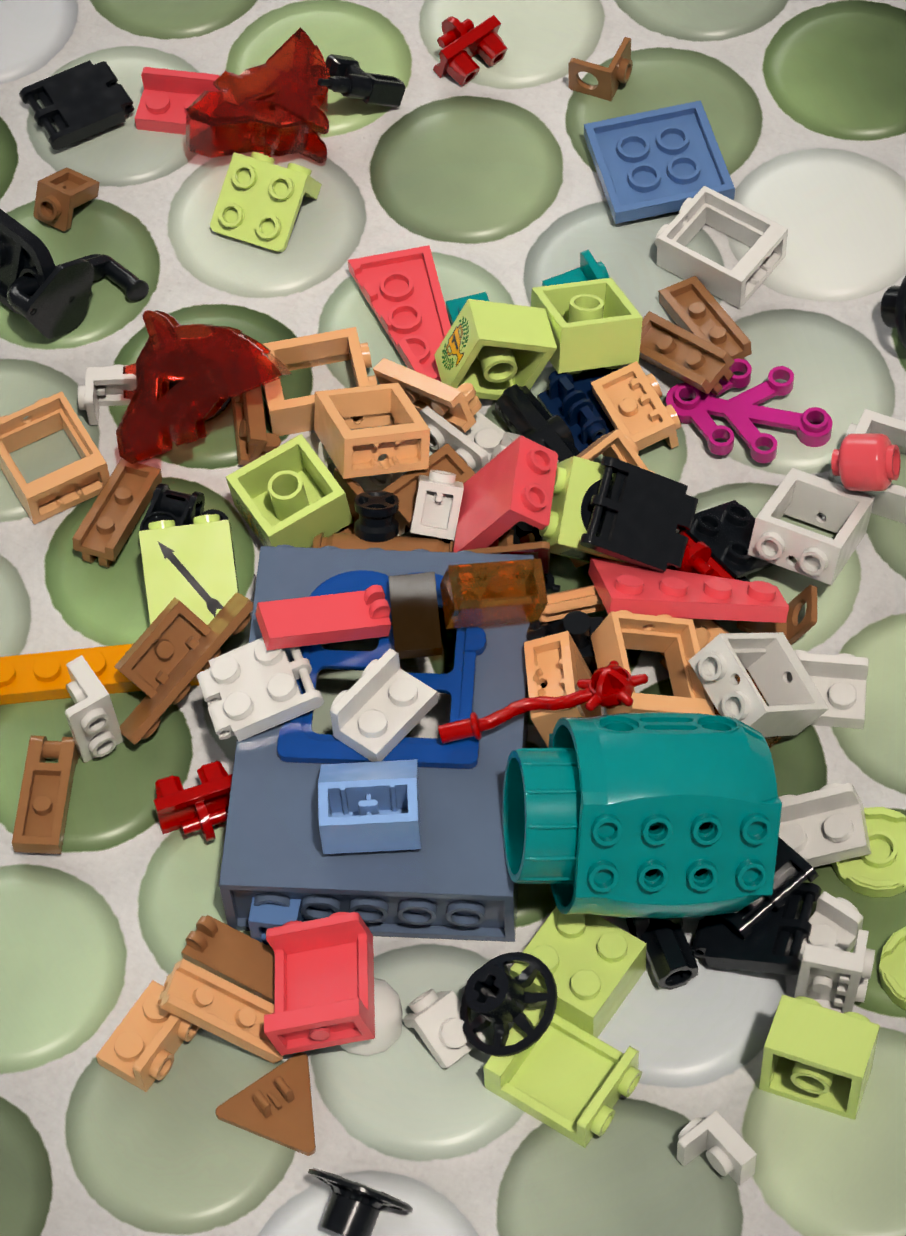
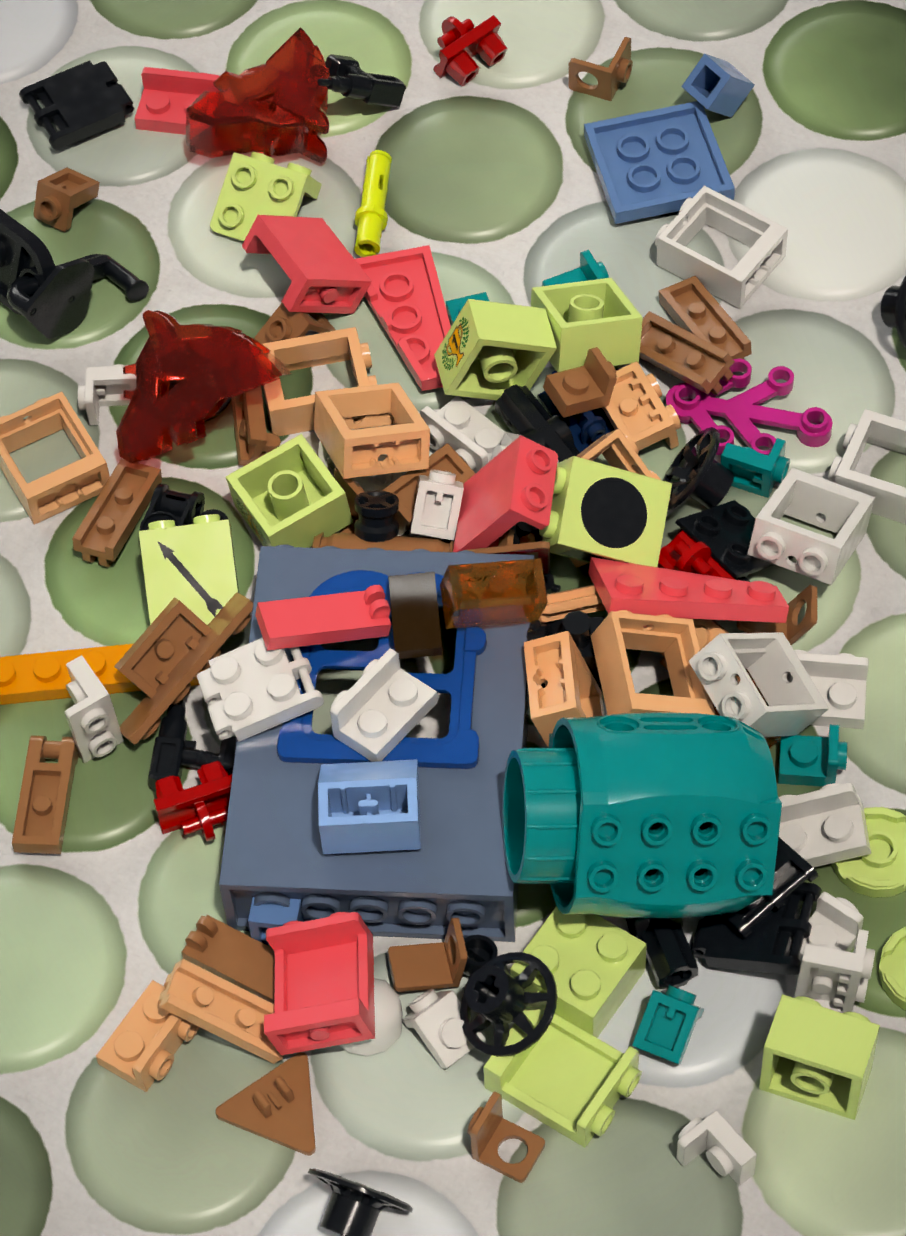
(173, 751): none -> black piece
(289, 325): none -> medium nougat bracket
(314, 259): none -> coral panel
(371, 215): none -> neon yellow pin
(429, 964): none -> medium nougat bracket
(451, 403): light nougat hinge -> none
(479, 950): none -> black hinge
(490, 1130): none -> medium nougat bracket
(583, 386): none -> medium nougat bracket
(607, 687): red piece -> none
(640, 517): black plate -> none
(668, 1024): none -> teal bracket
(703, 476): none -> black wheel
(717, 85): none -> medium blue brick
(755, 470): none -> teal bracket
(811, 759): none -> teal bracket
(866, 462): coral head -> none

